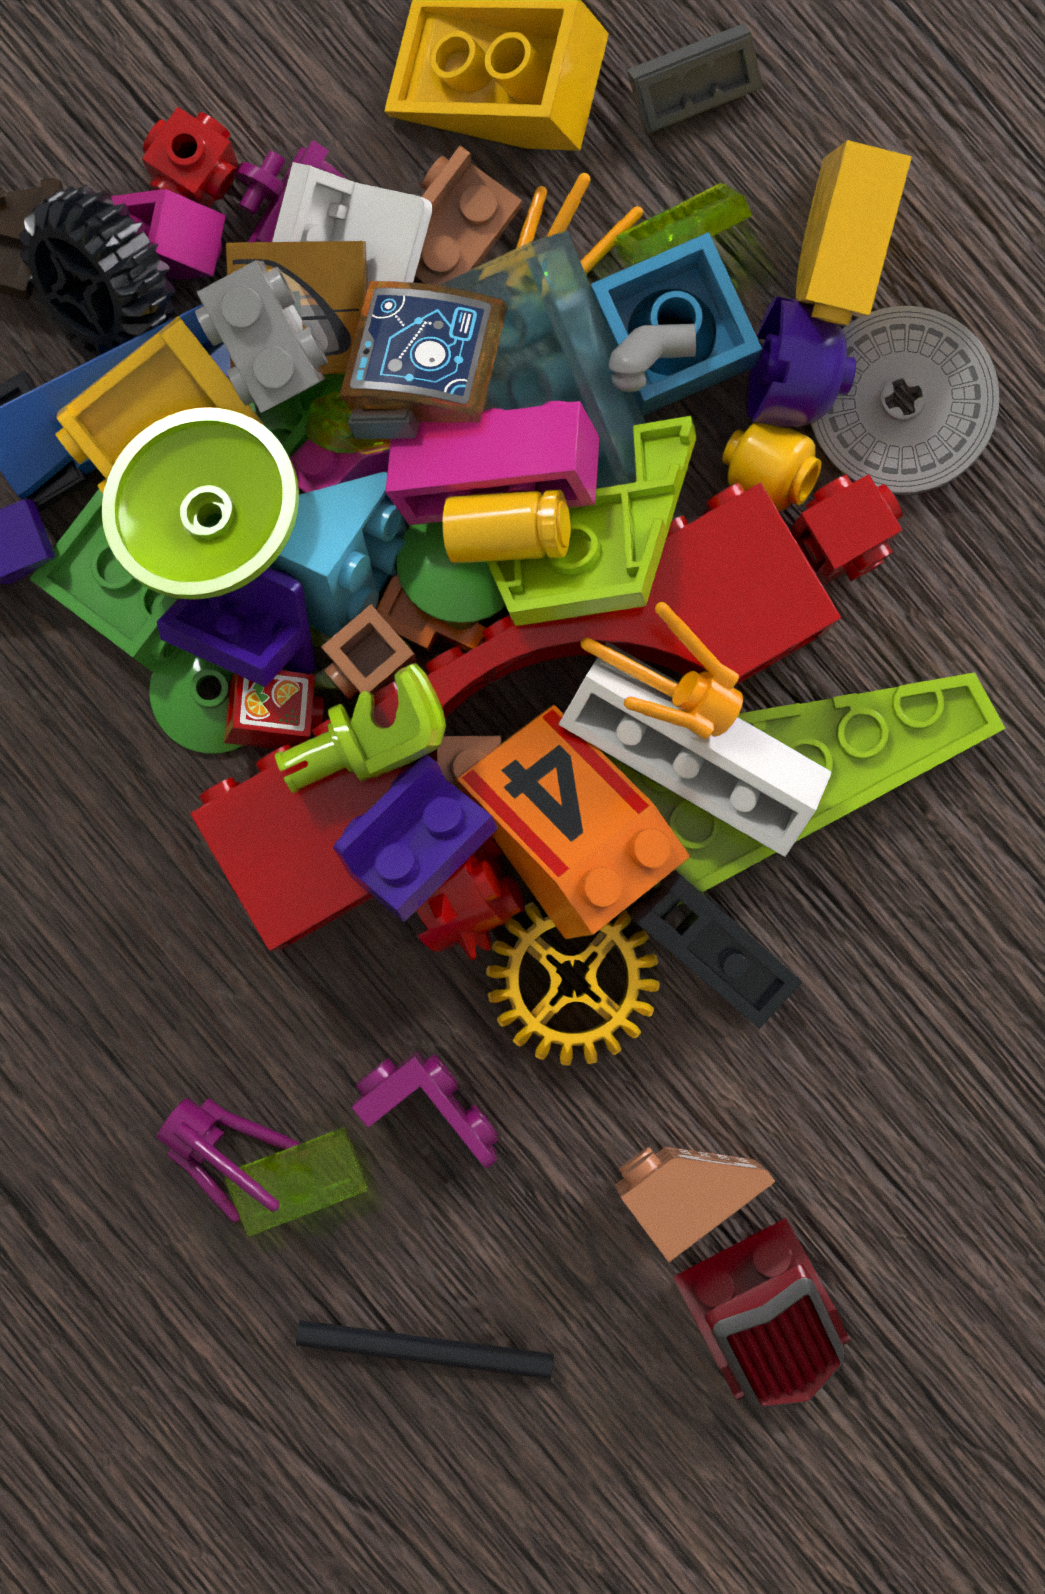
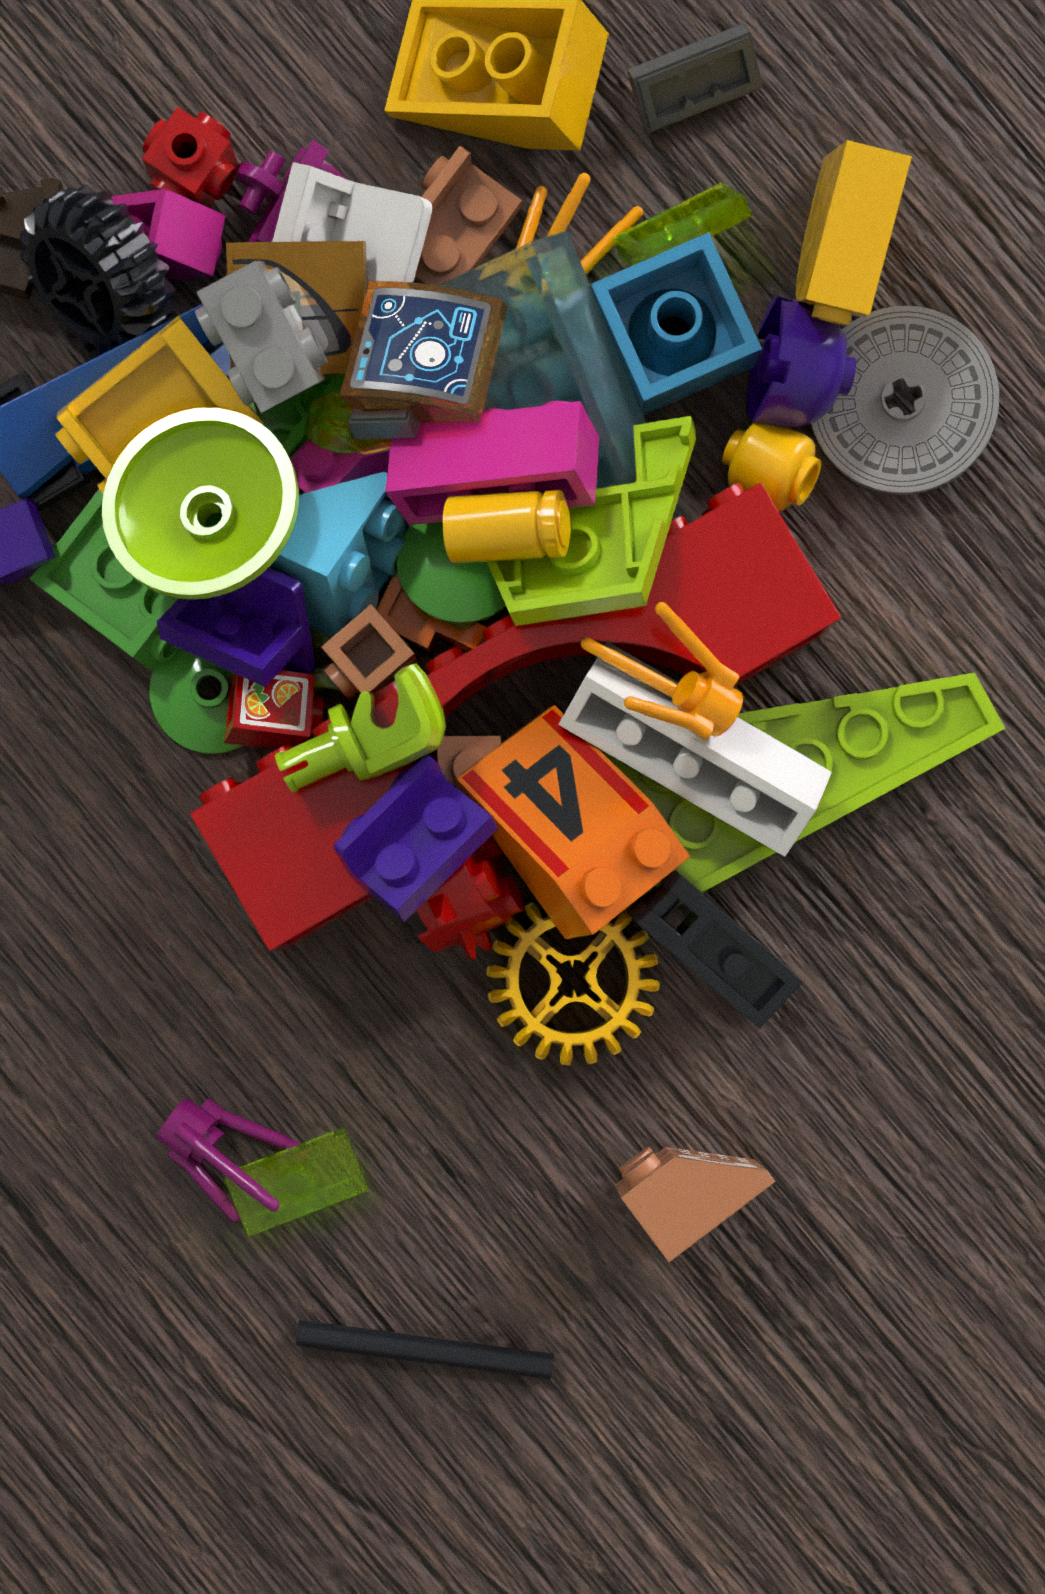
(390, 1084): magenta bracket -> none
(644, 347): light grey arm -> none
(766, 1318): dark red piece -> none
(848, 528): red brick -> none

